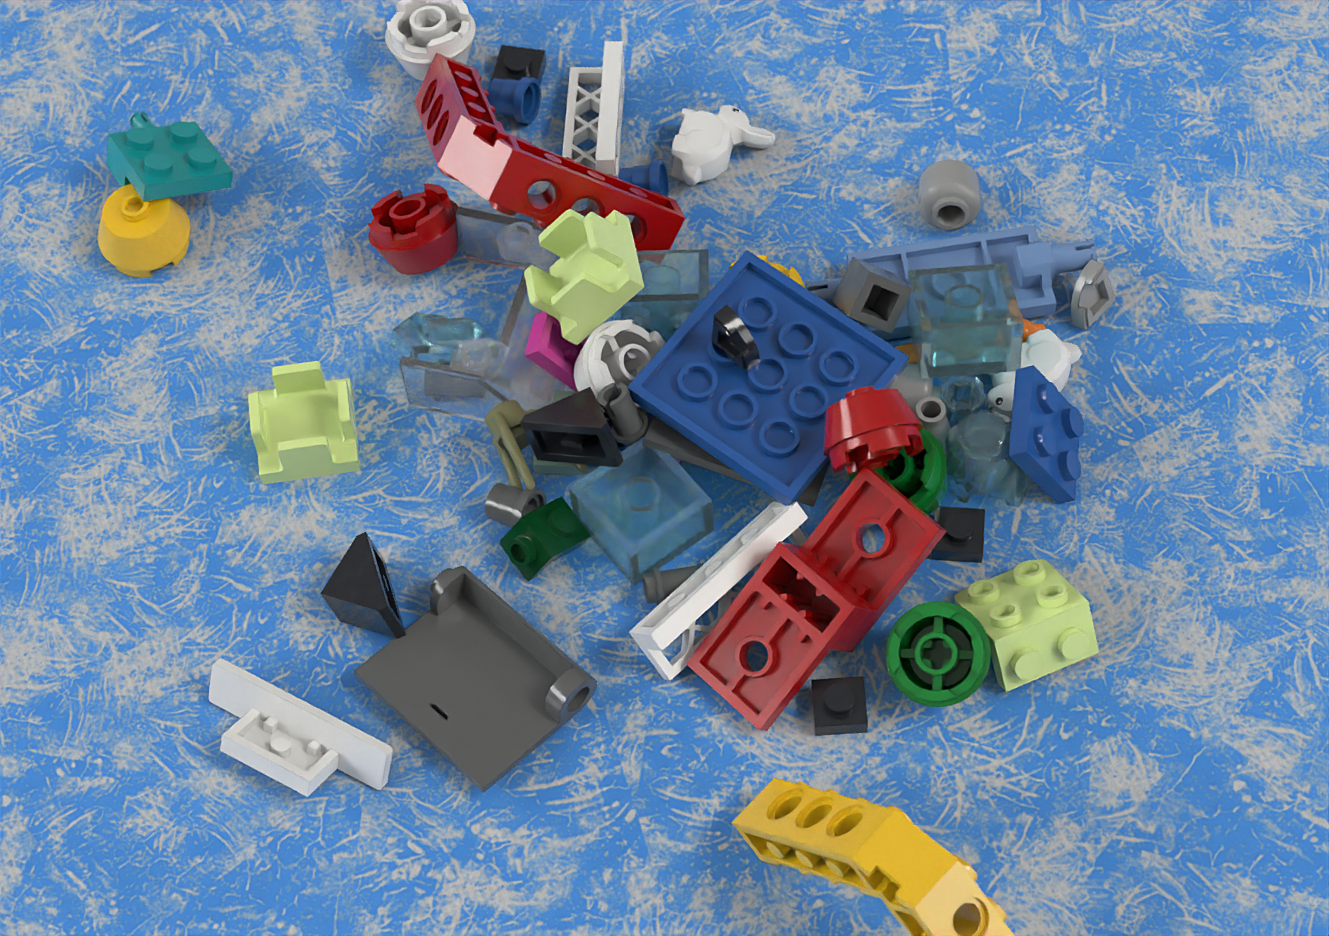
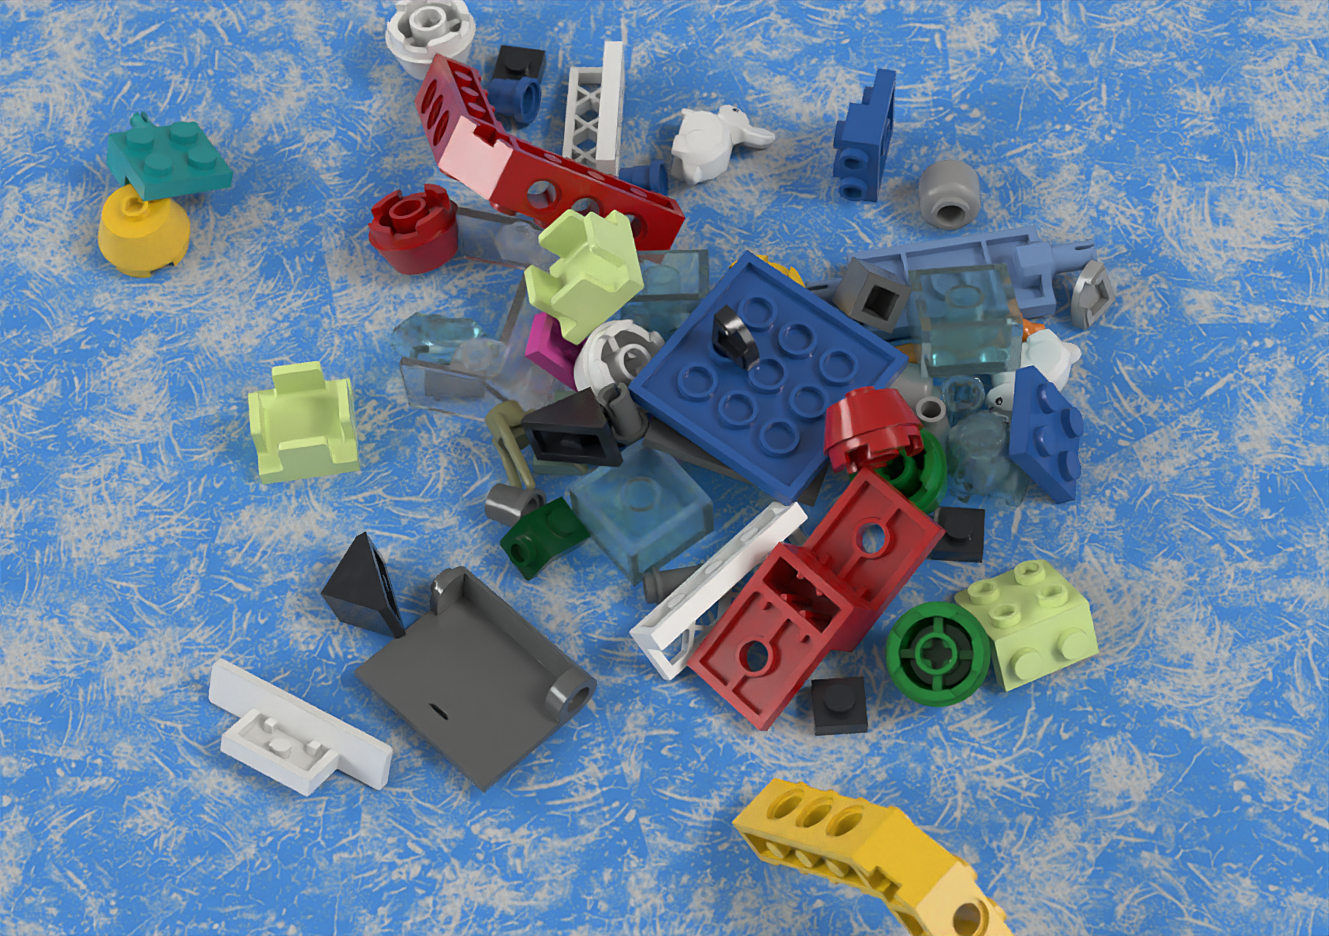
(865, 140): none -> blue plate

